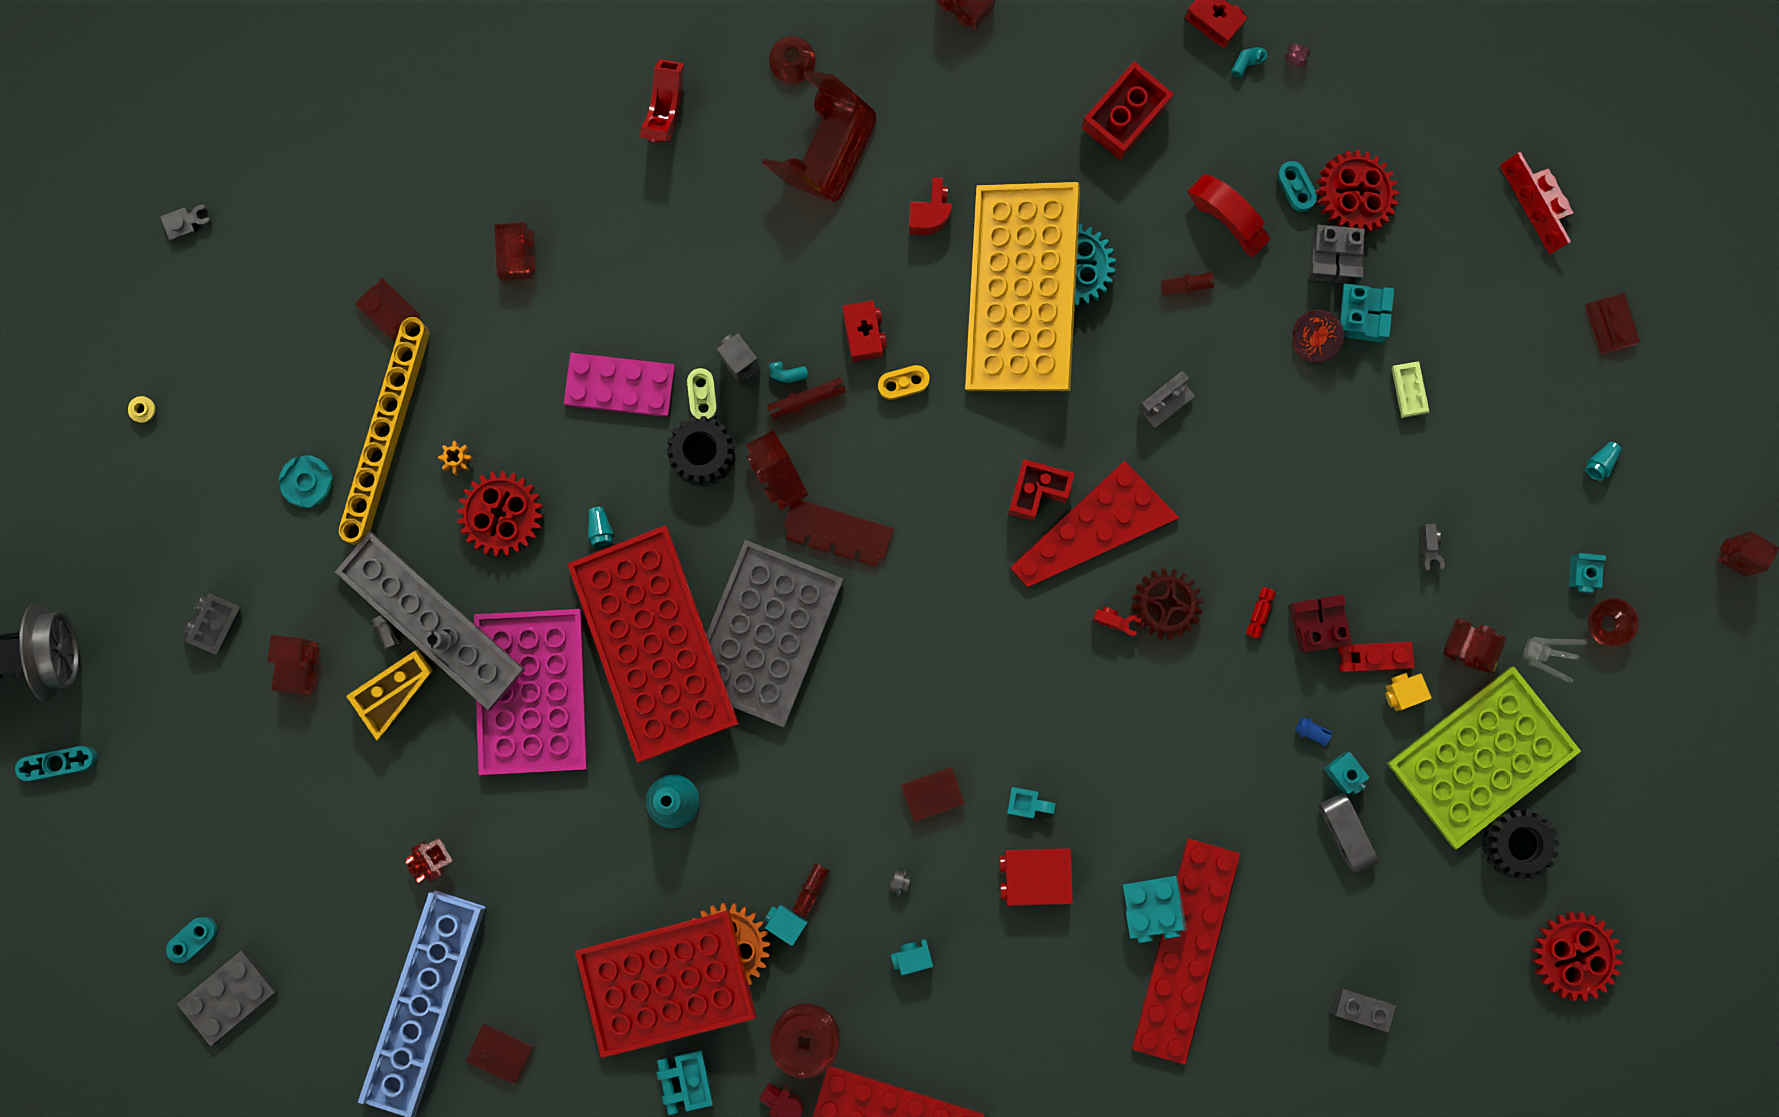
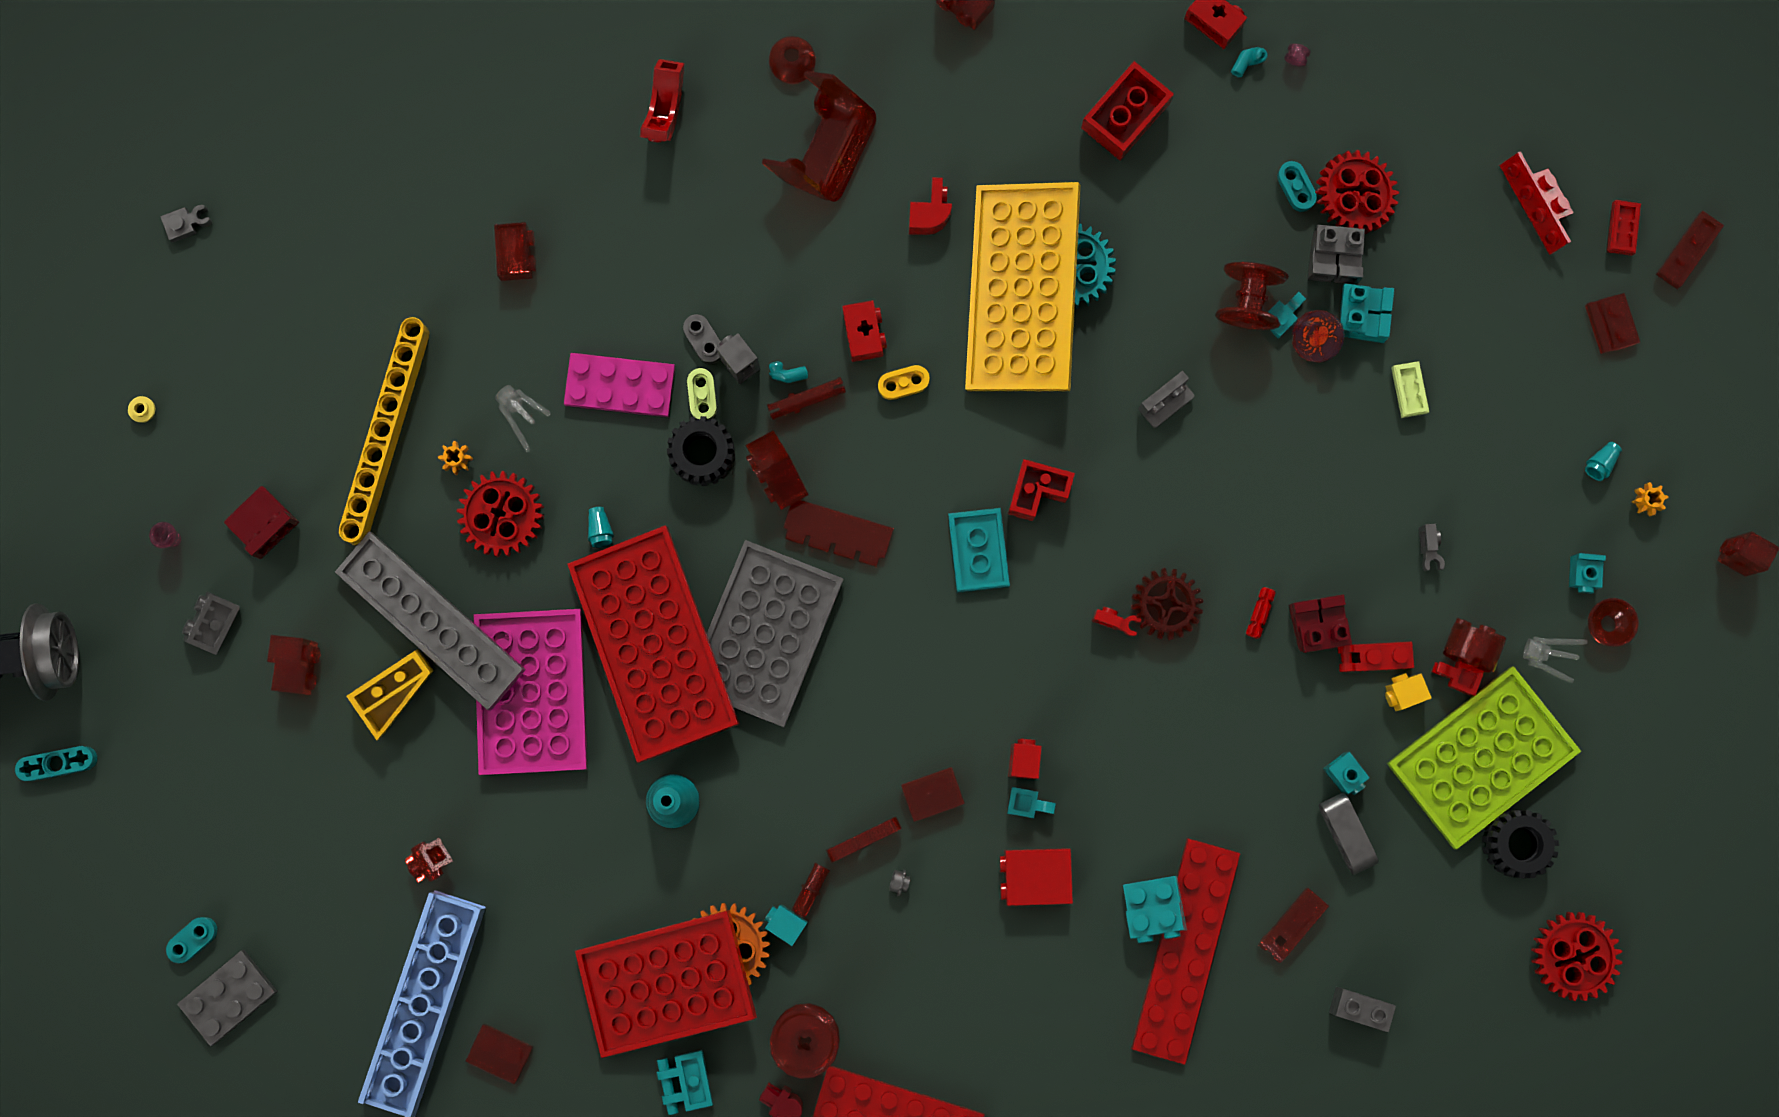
(164, 535): none -> clear pink cone
(261, 522): none -> dark red bracket
(306, 481): teal tile -> none
(385, 632): flat silver pin -> none
(386, 308): clear red plate -> none
(439, 641): flat silver pin -> none
(512, 401): none -> clear plant
(702, 338): none -> flat silver plate
(863, 839): none -> clear red beam
(912, 958): teal brick -> none
(978, 550): none -> teal tile
(1024, 759): none -> red brick
(1106, 518): red wing -> none
(1187, 283): clear red axle -> none
(1232, 210): red arch -> none
(1251, 295): none -> clear red piece
(1285, 313): none -> teal plate
(1294, 924): none -> clear red plate
(1313, 731): blue pin -> none
(1462, 676): none -> red plate
(1623, 227): none -> red plate
(1657, 499): none -> light orange gear
(1689, 249): none -> clear red plate

